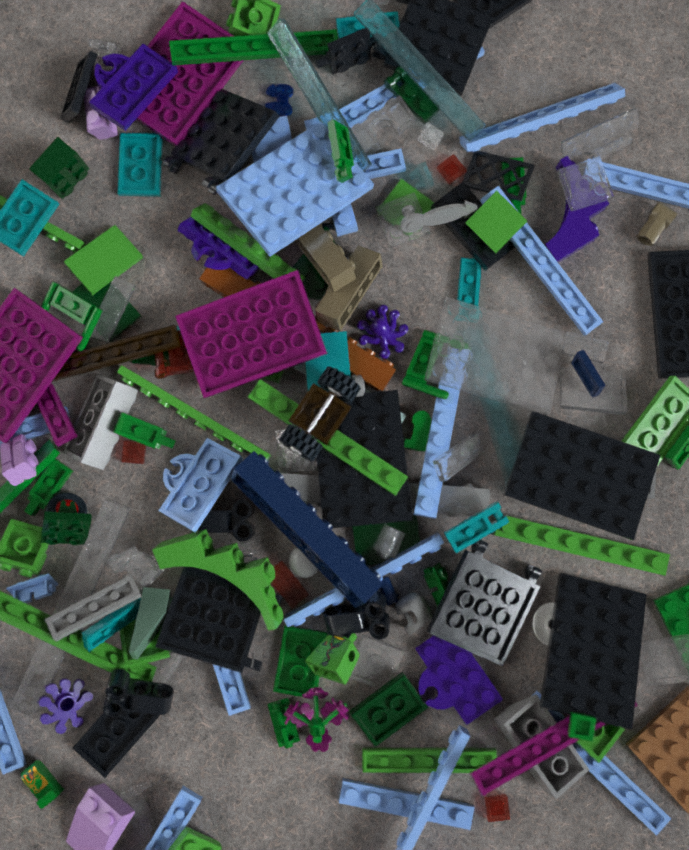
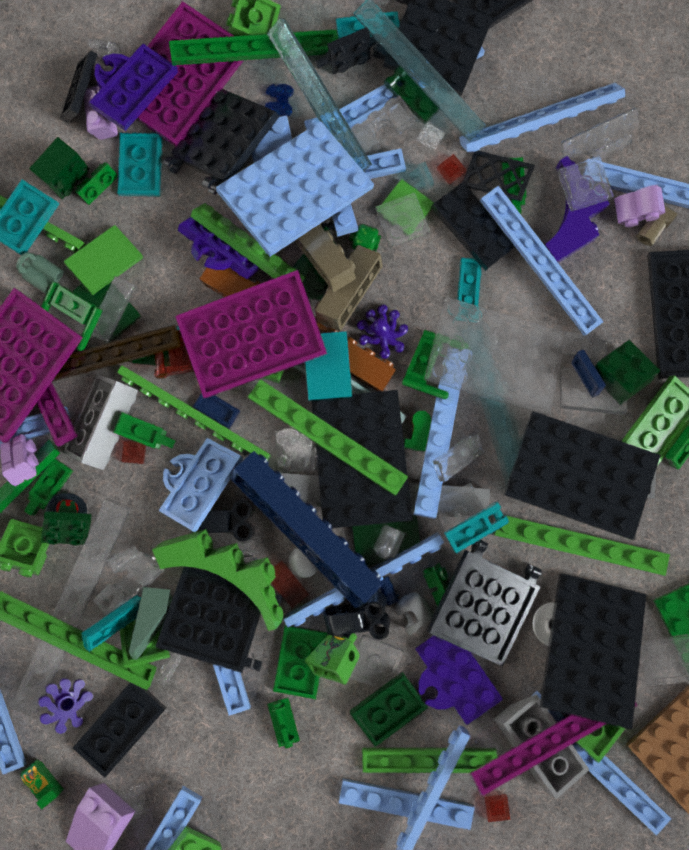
(38, 271): none -> sand green piece
(40, 586): light blue hinge -> none
(93, 608): light grey plate -> none
(100, 180): none -> green hinge
(136, 695): black piece -> none
(217, 410): none -> dark blue tile
(302, 715): magenta plant -> none
(320, 413): plate -> none
(341, 150): green hinge -> none
(359, 380): light grey tile -> none
(366, 237): none -> green head
(441, 215): light grey brick -> none
(496, 221): bright green tile -> none
(581, 726): green plate -> none
(626, 371): none -> dark green brick
(639, 205): none -> lavender brick

